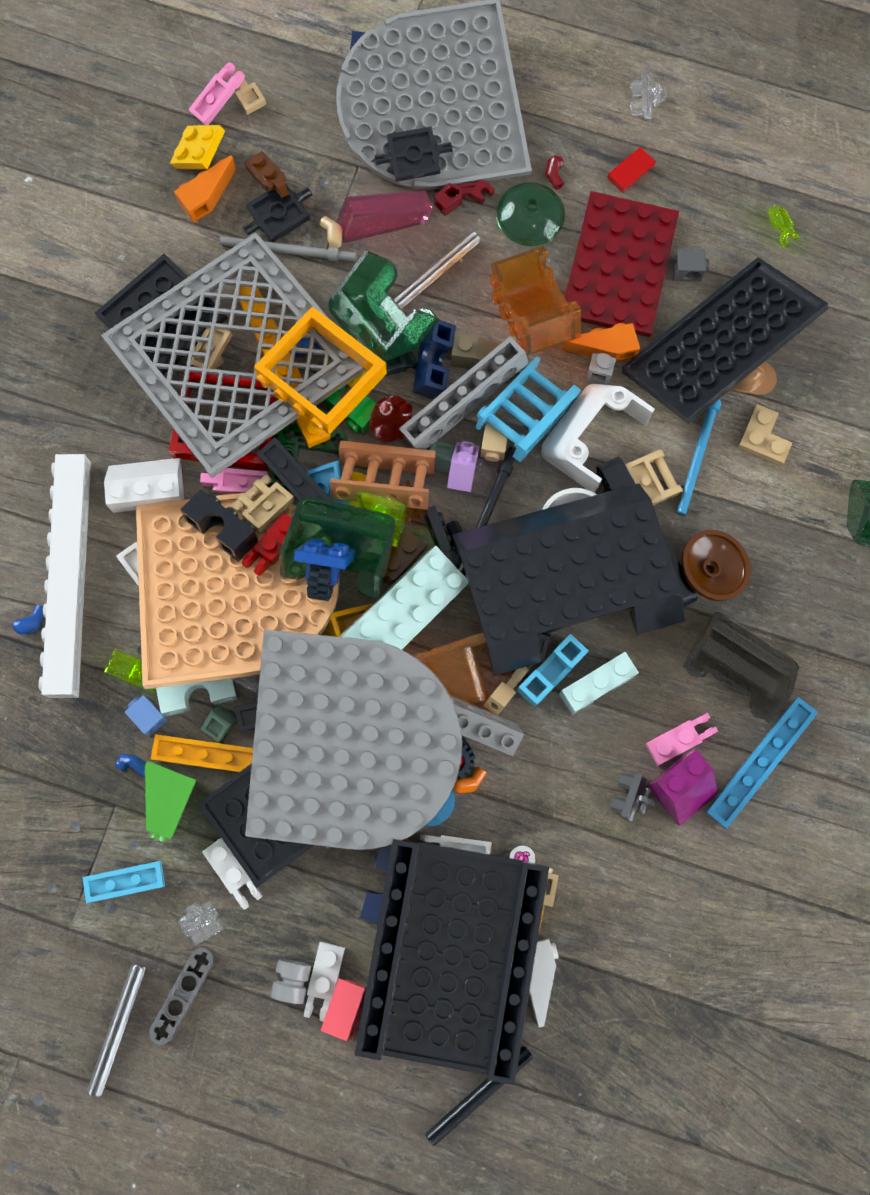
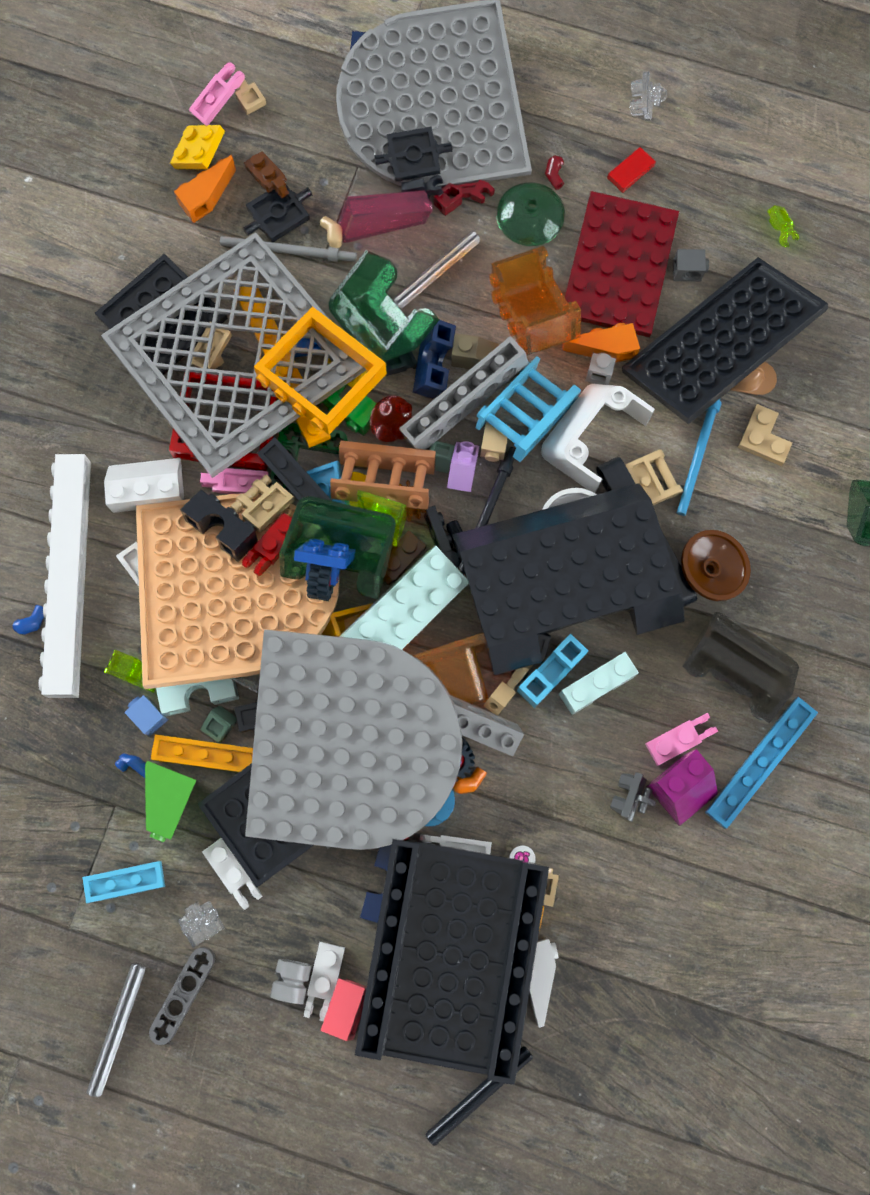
(420, 185): none -> black plate

